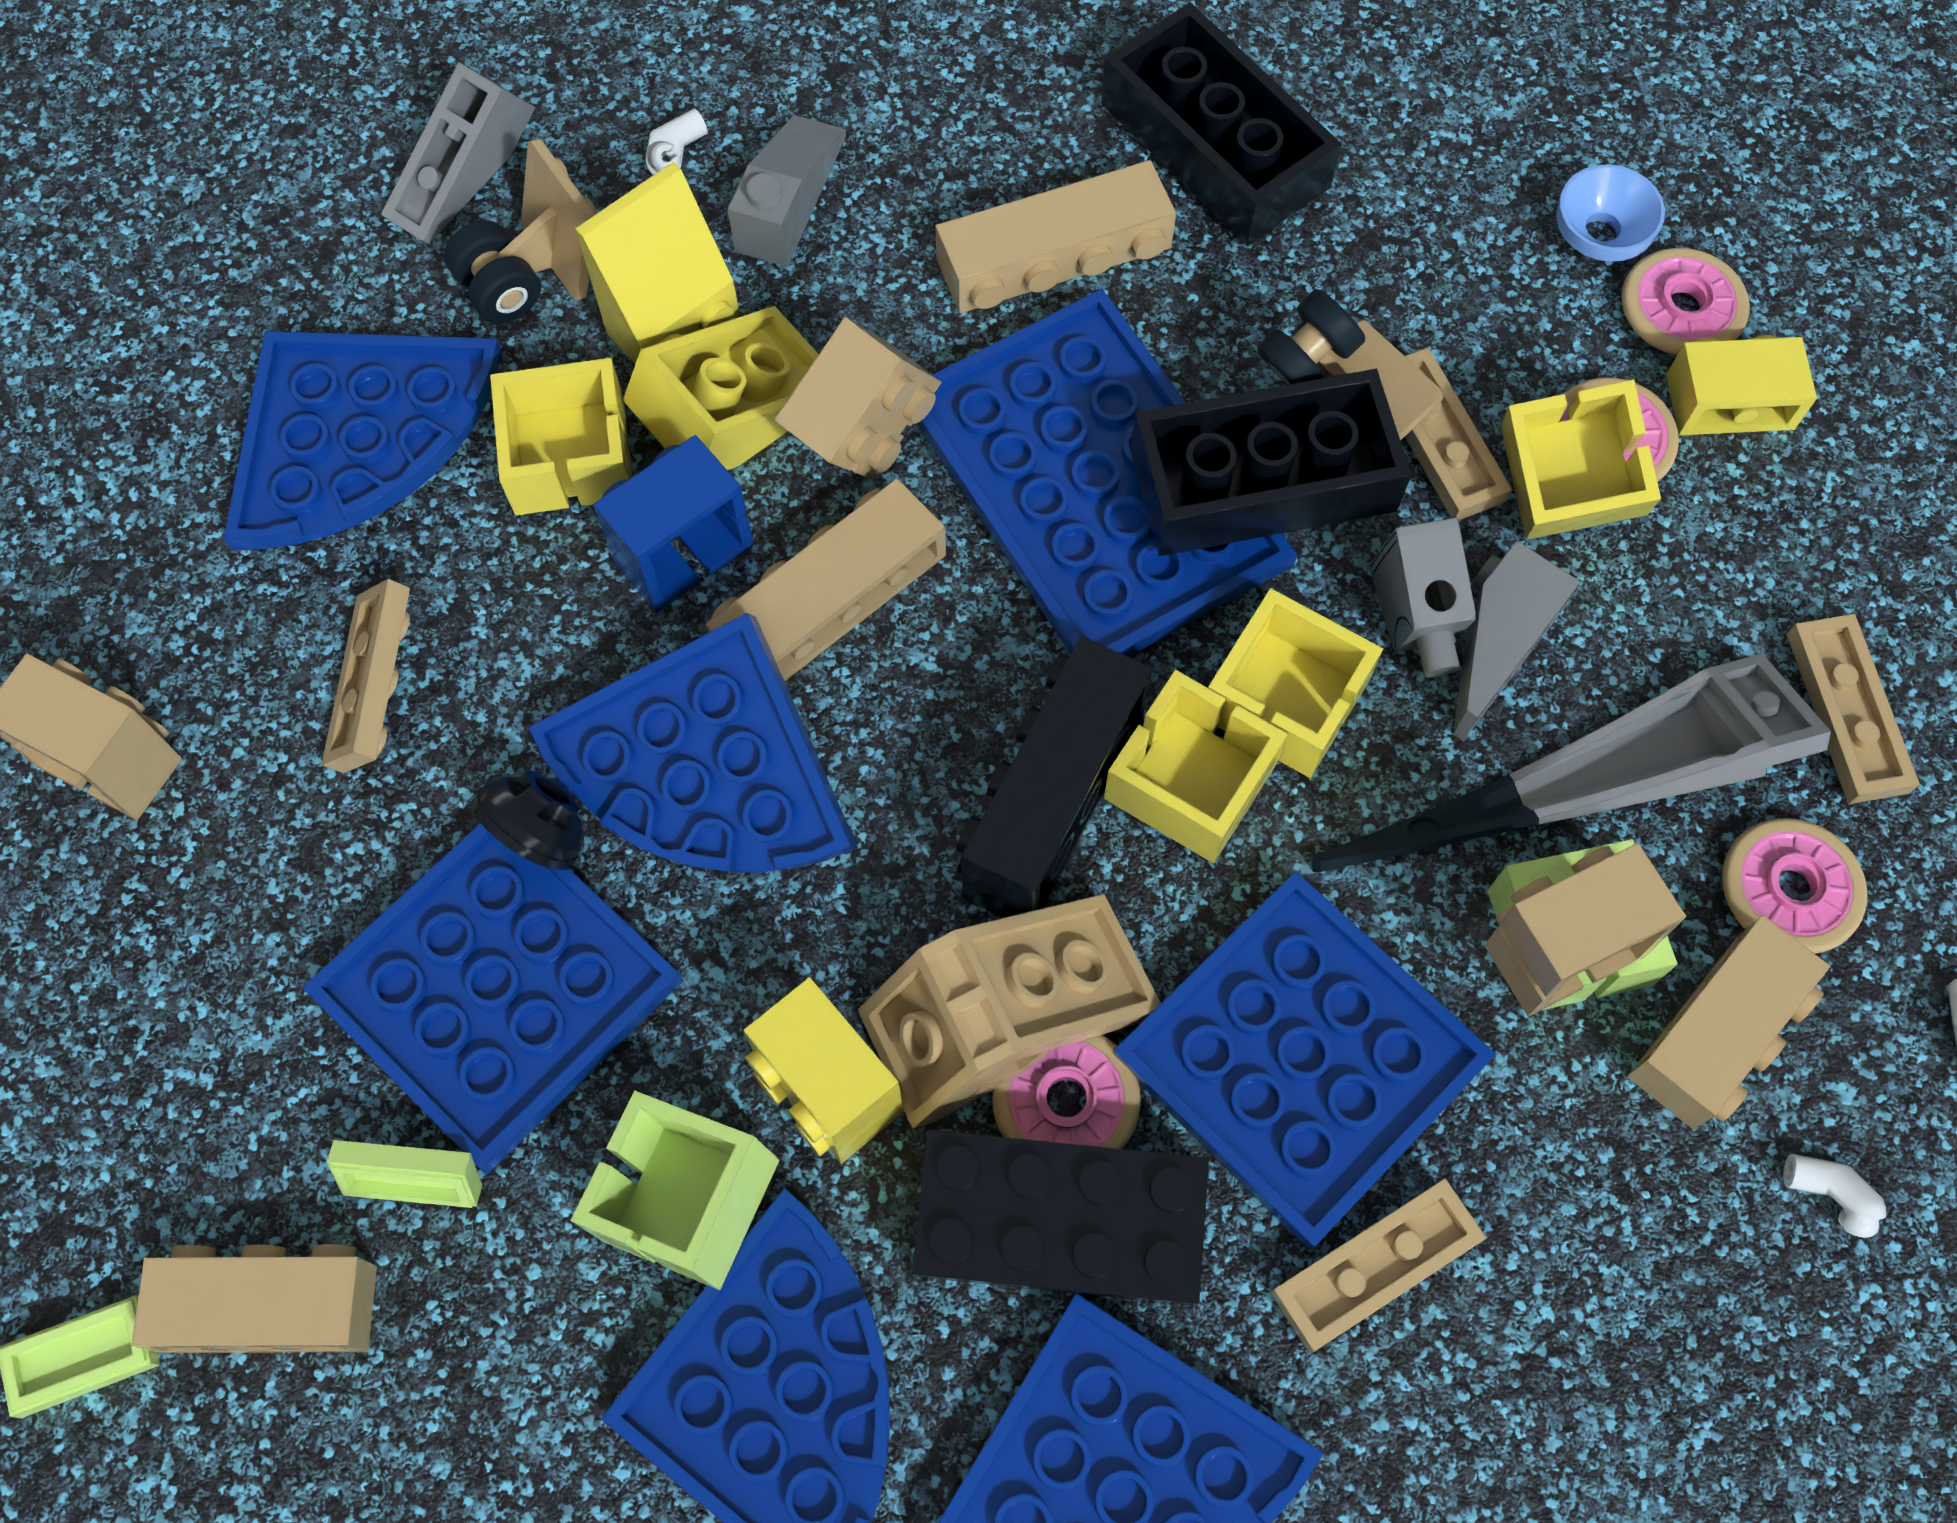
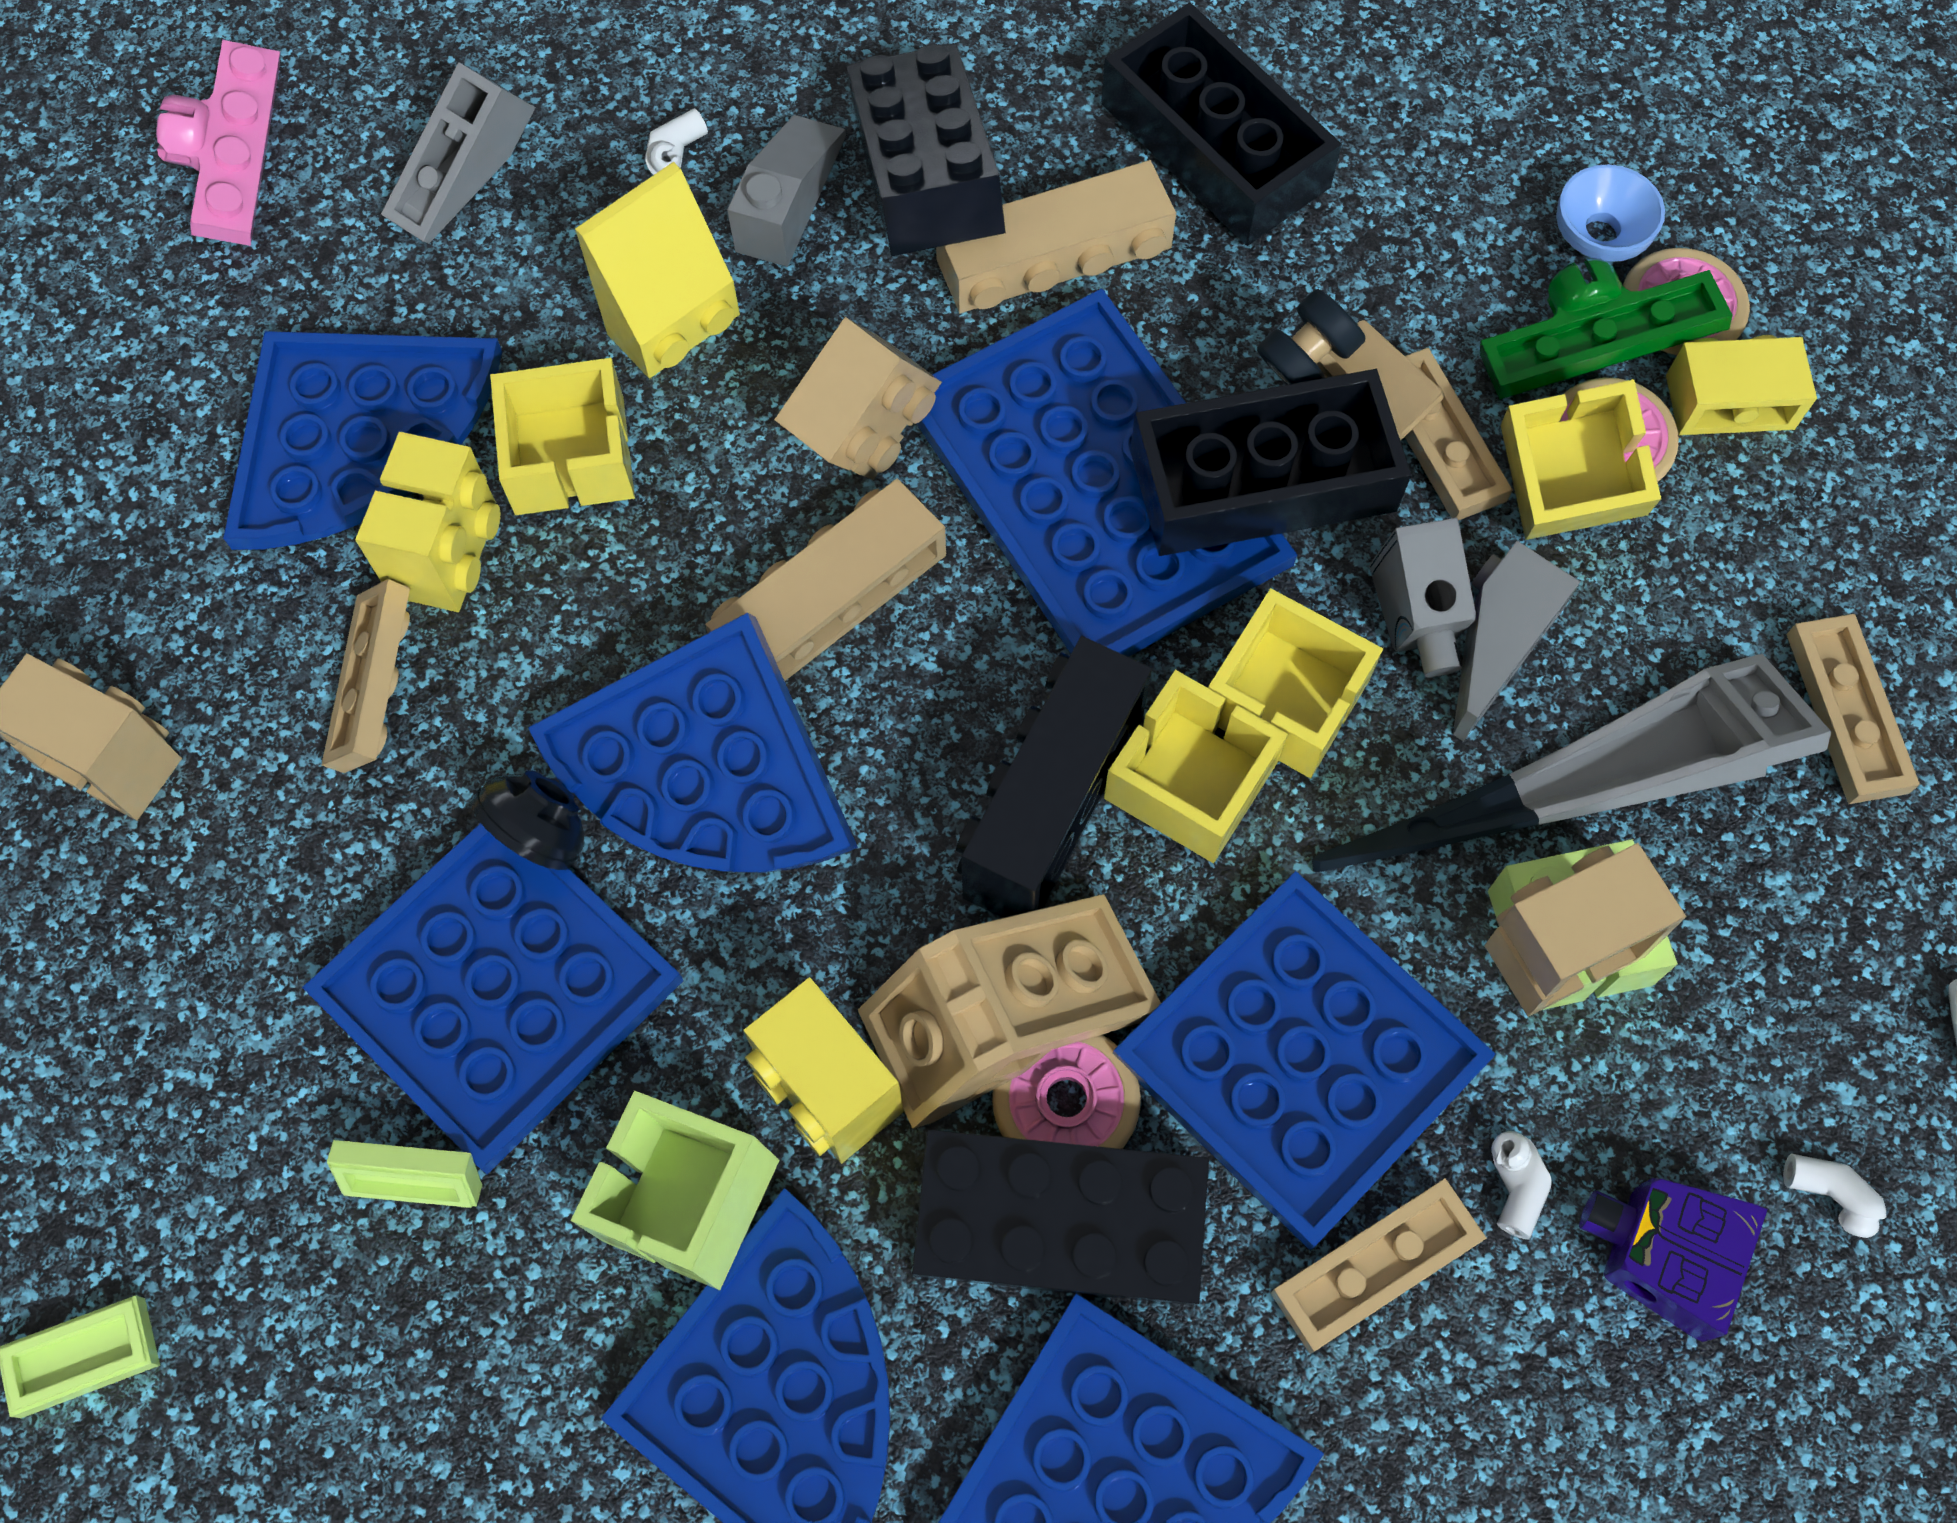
(224, 140): none -> bright pink plate
(255, 1301): tan brick -> none
(434, 541): none -> light yellow piece
(504, 269): plate -> none
(681, 497): blue piece -> none
(721, 384): light yellow slope -> none
(926, 149): none -> black brick
(1525, 1180): none -> white arm
(1602, 327): none -> green plate
(1678, 1251): none -> dark purple torso
(1731, 1024): tan brick -> none
(1828, 865): bright pink wheel -> none

